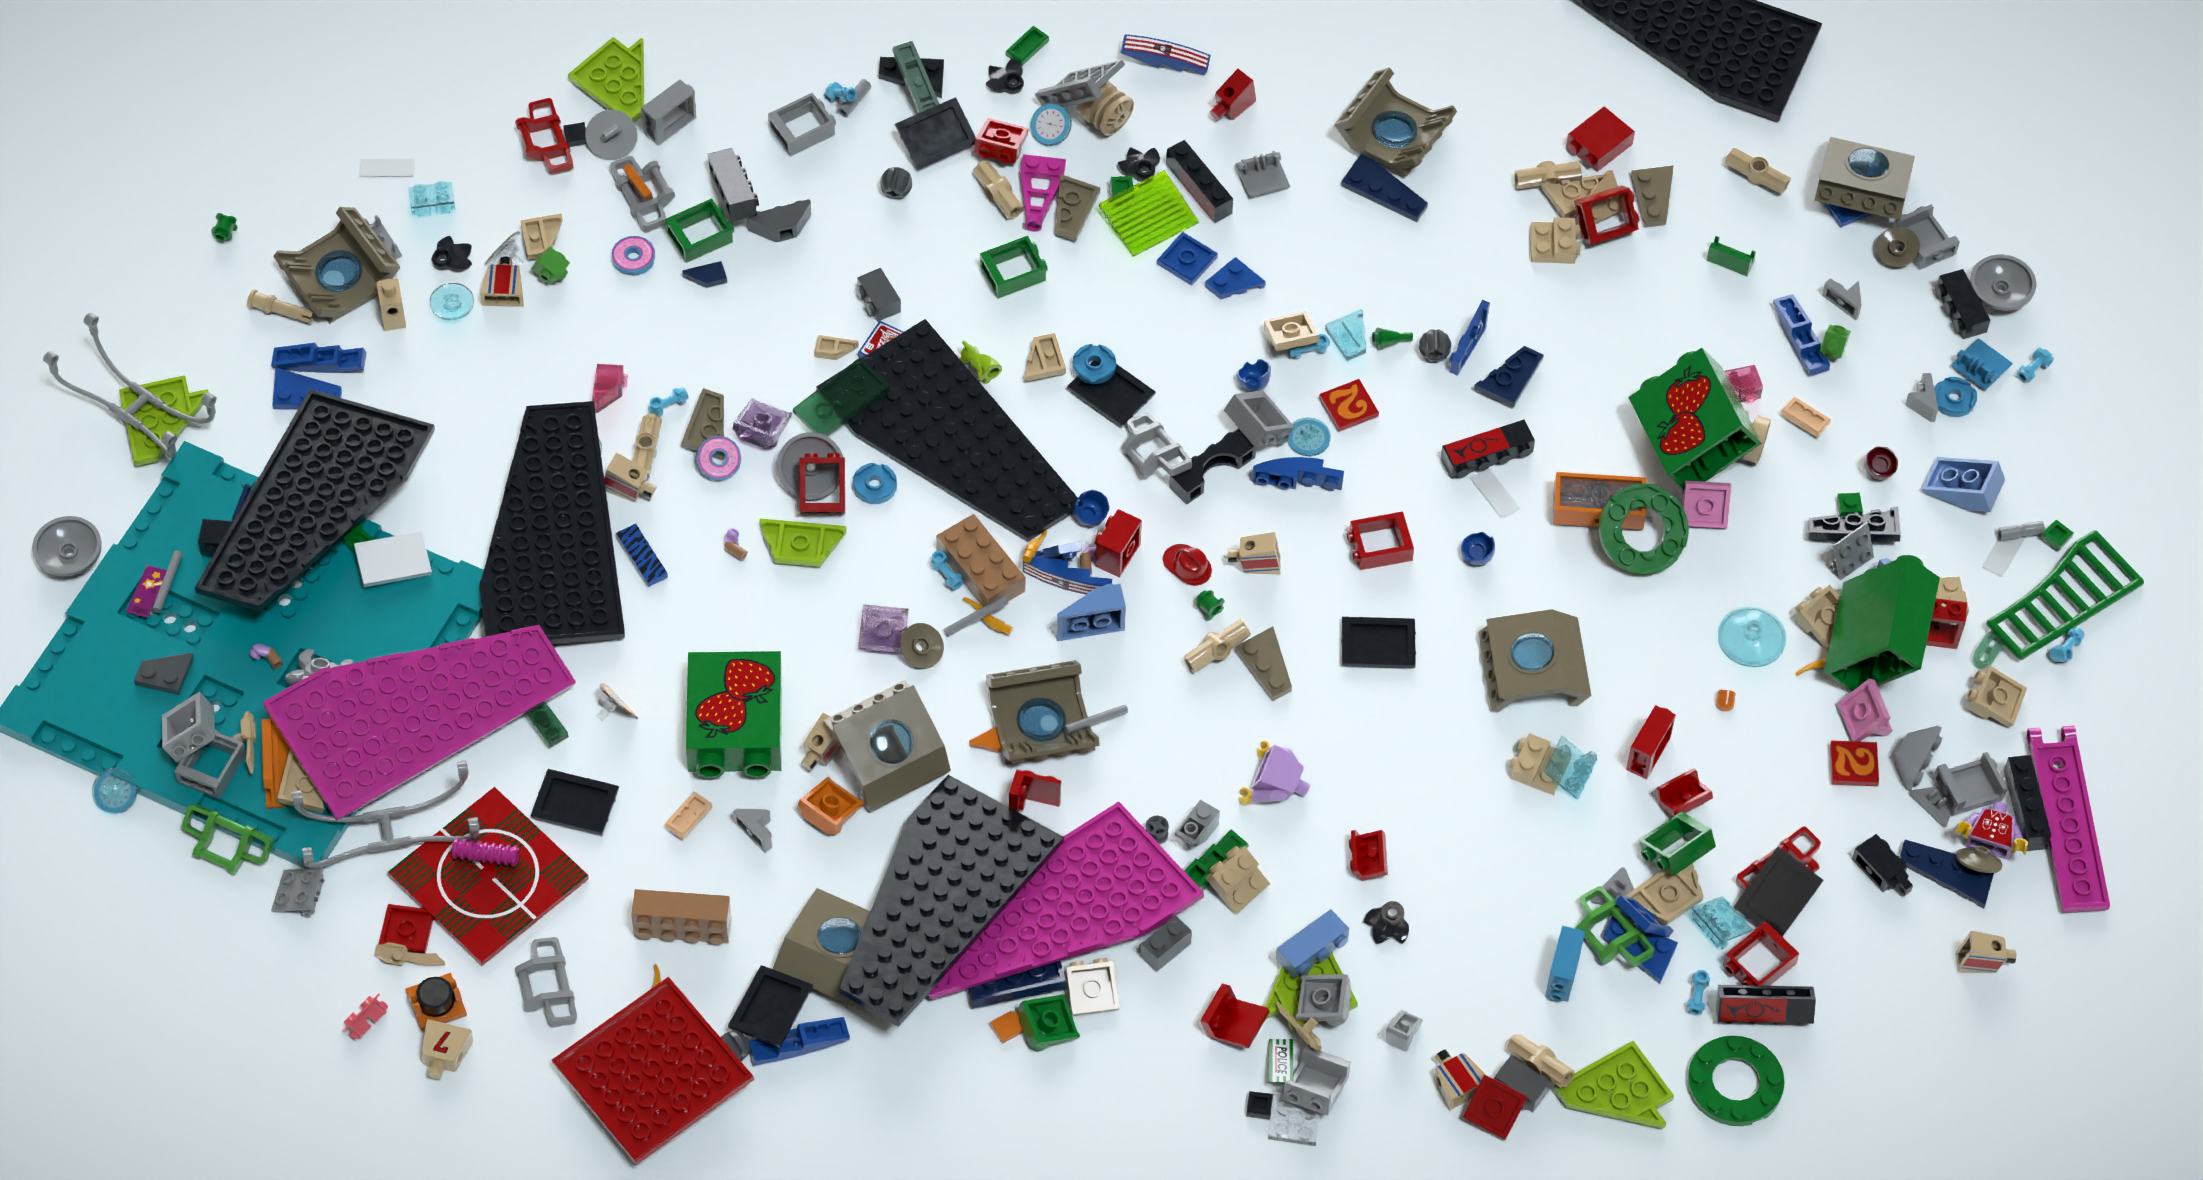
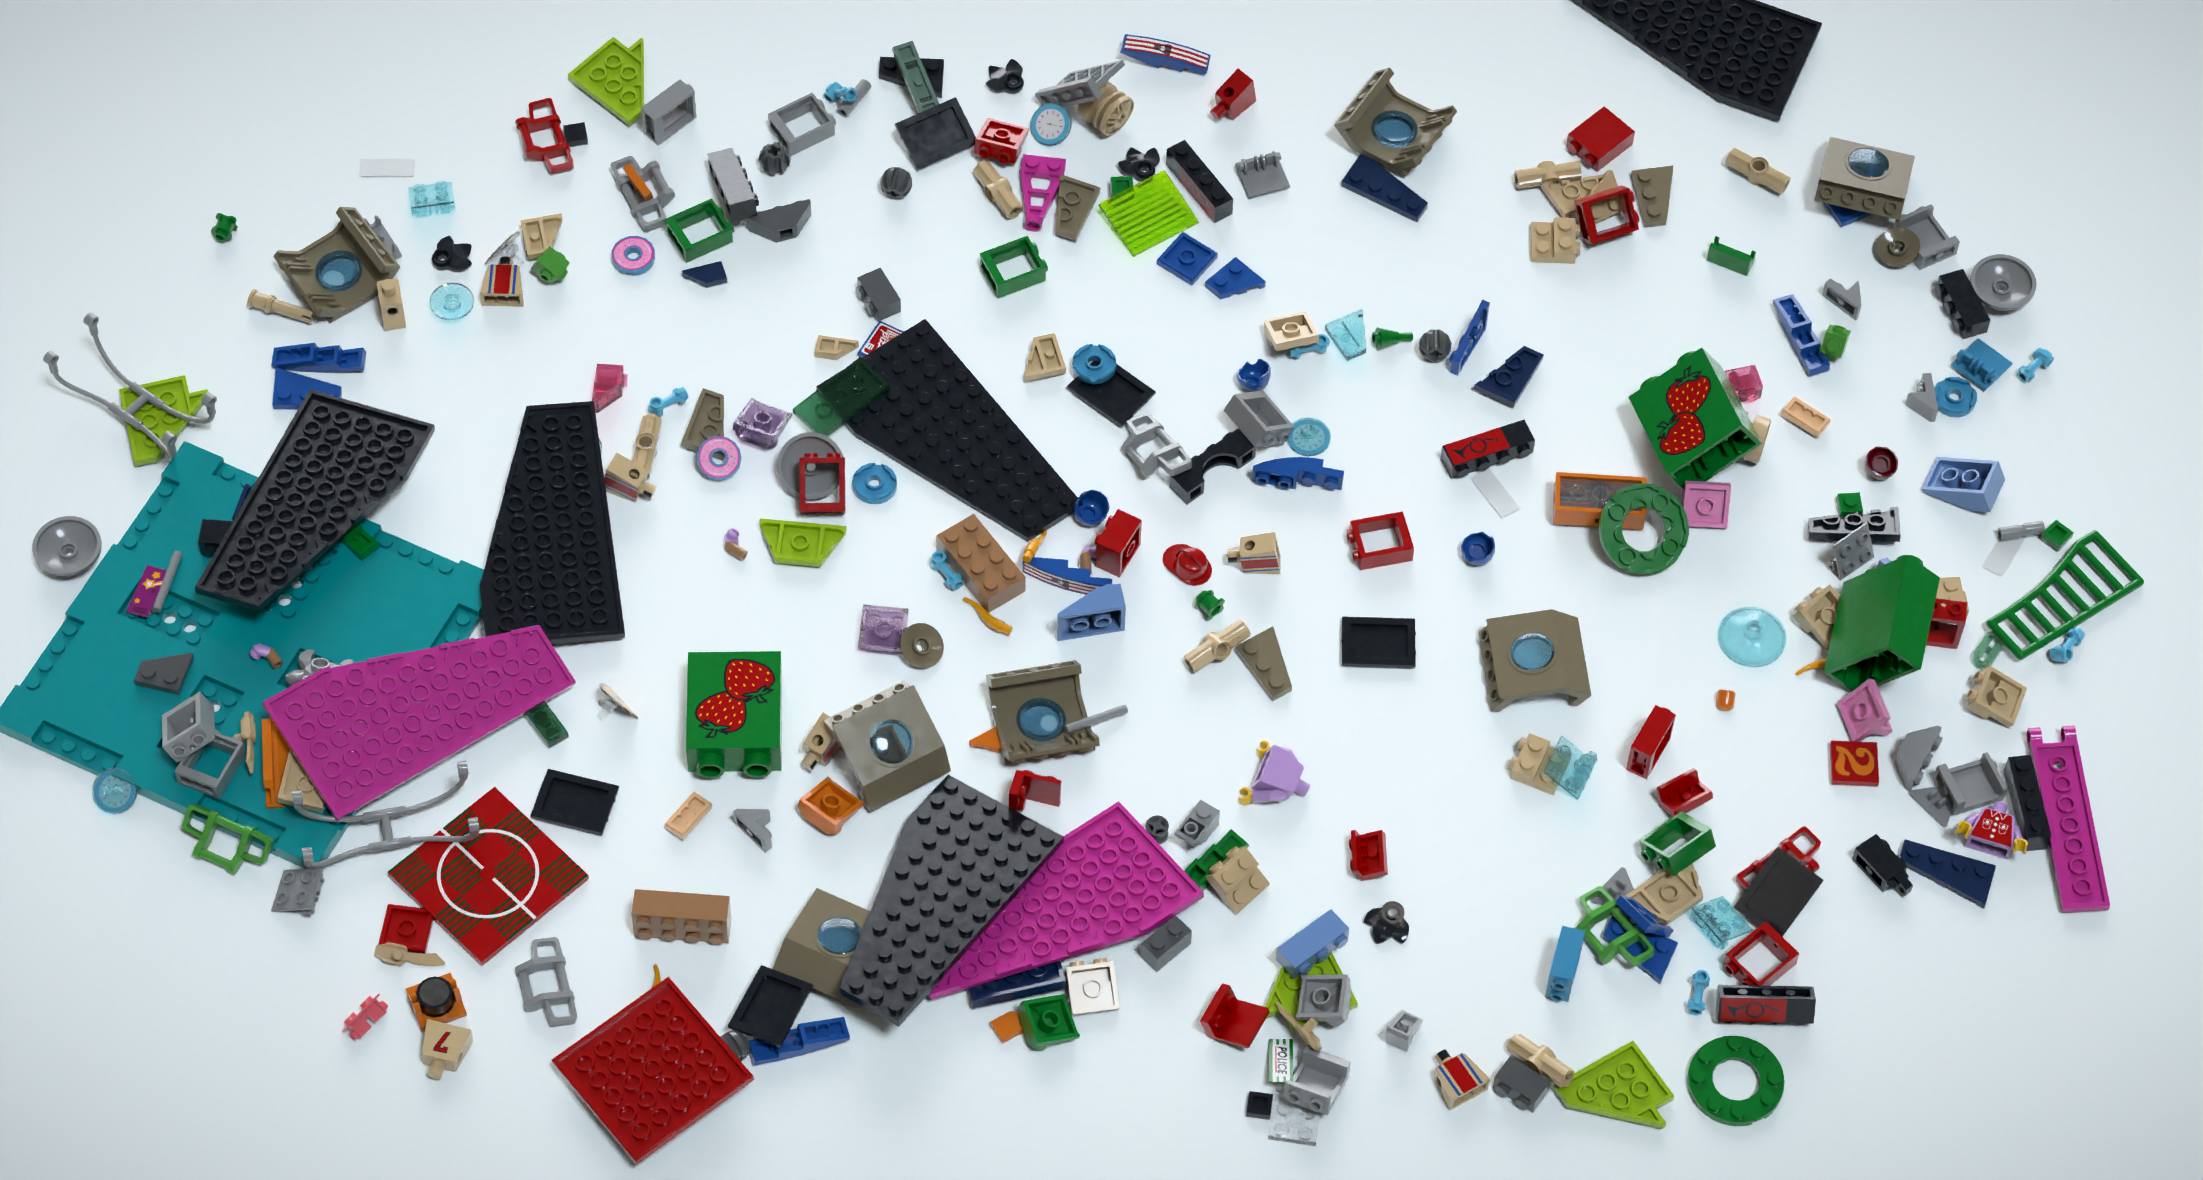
(392, 559): white tile -> none
(485, 852): dark pink piece -> none
(611, 134): light grey shield -> none
(641, 555): blue tile -> none
(774, 158): none -> dark grey piece
(977, 615): light grey bar -> none
(985, 365): lime animal -> none
(1027, 45): green tile -> none
(1064, 551): blue wing -> none
(1349, 405): red tile -> none
(1495, 1106): red tile -> none
(1979, 859): dark tan dish -> none
(1983, 953): tan torso -> none

